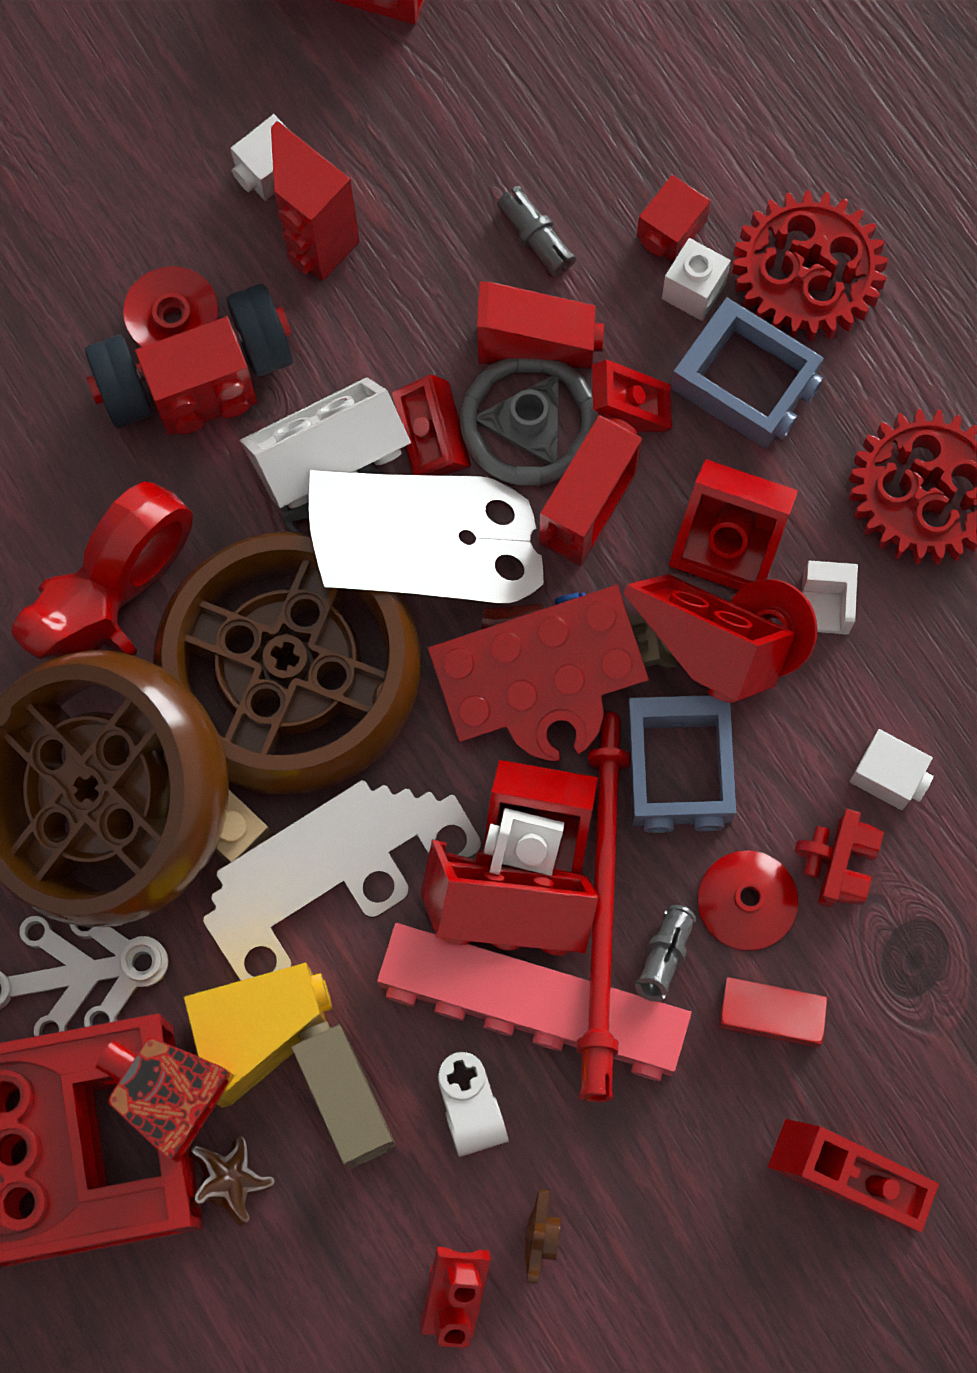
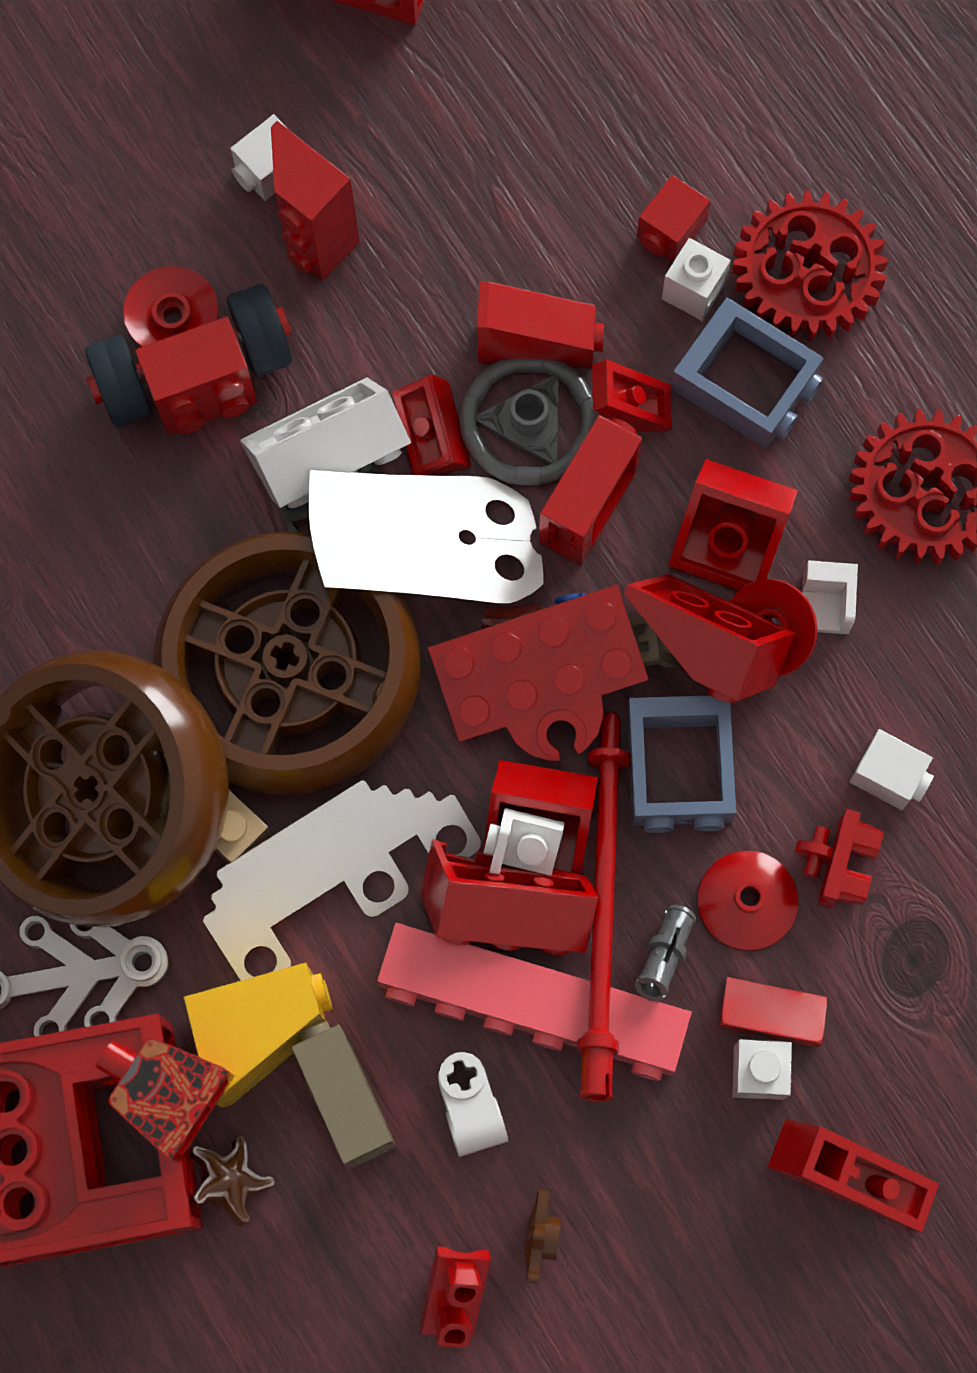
(122, 560): red animal -> none
(536, 231): dark grey pin -> none
(762, 1069): none -> white brick

